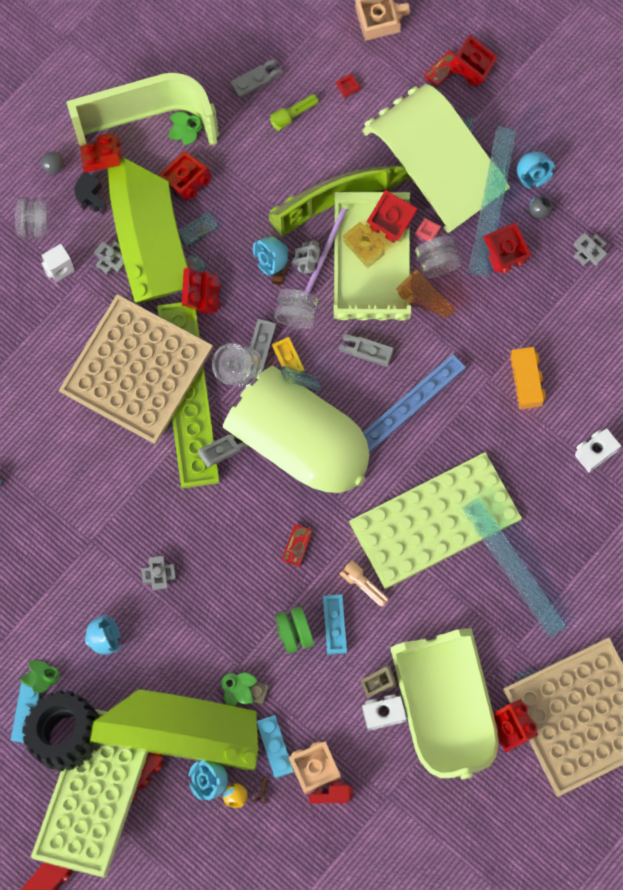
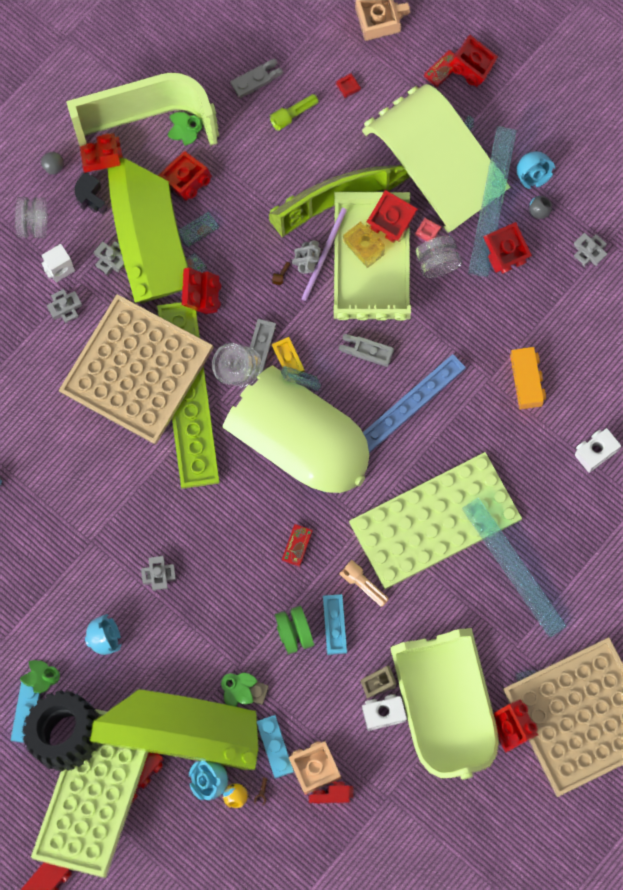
(64, 305): none -> light grey piece
(221, 450): light grey hinge -> none
(271, 254): medium azure cylinder -> none
(296, 308): clear wheel -> none
(421, 293): clear orange slope -> none

